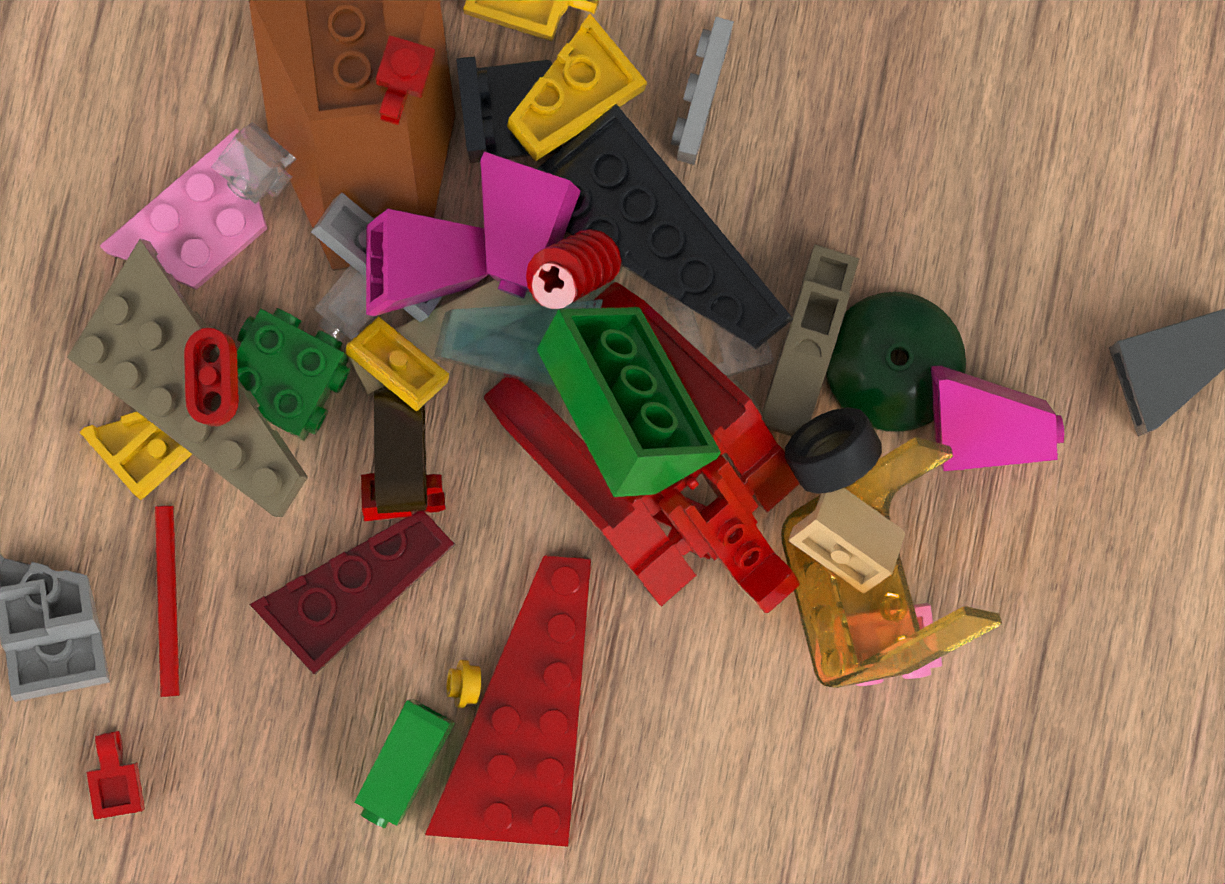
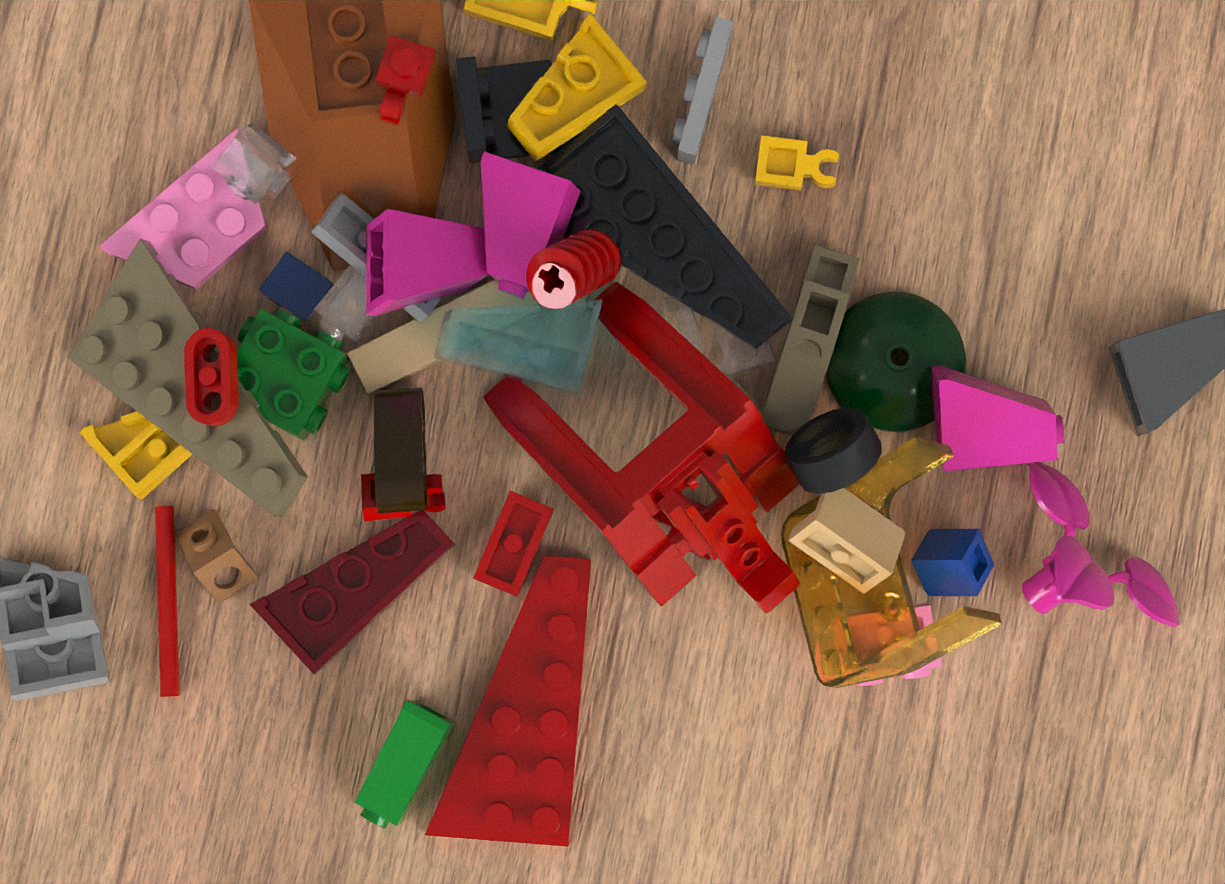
(114, 787): red plate -> none
(210, 550): none -> medium nougat bracket
(295, 287): none -> dark blue panel
(397, 363): yellow plate -> none
(464, 684): yellow plate -> none
(513, 543): none -> red plate
(625, 399): green slope -> none
(785, 164): none -> yellow plate
(953, 562): none -> blue panel
(1070, 571): none -> dark pink plant

